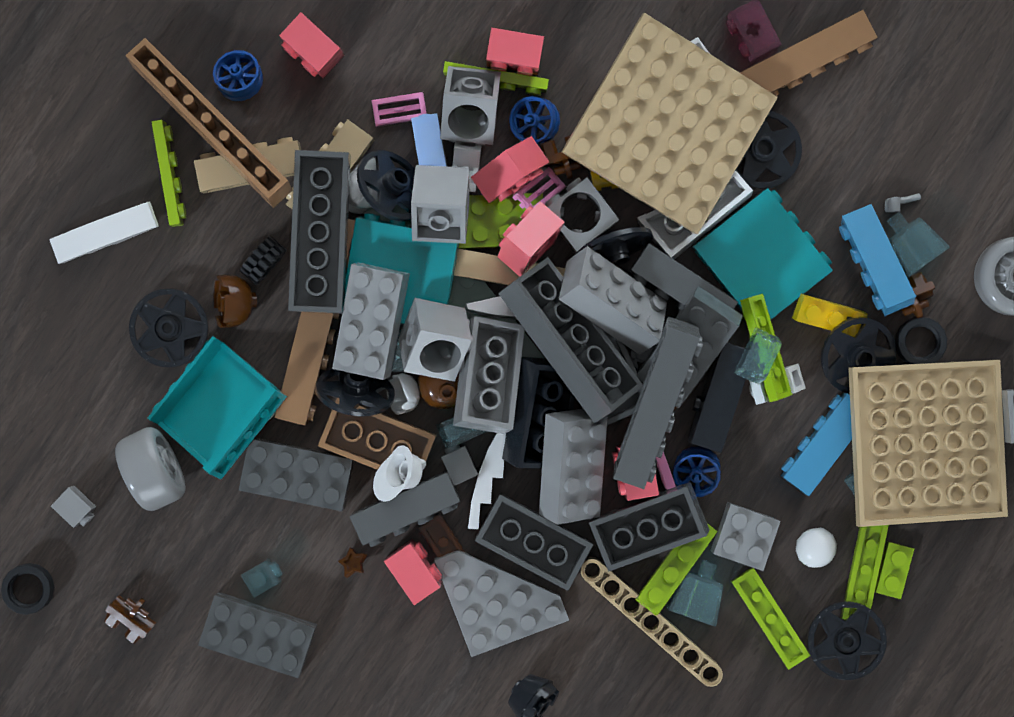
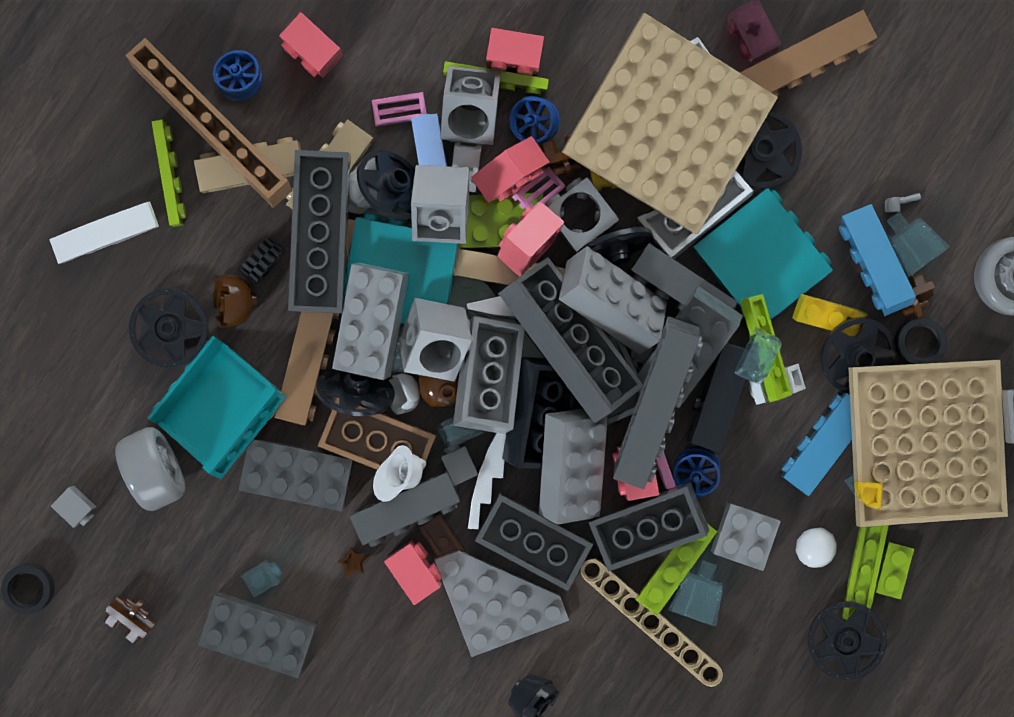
(770, 618): lime plate -> none
(869, 493): none -> yellow tile

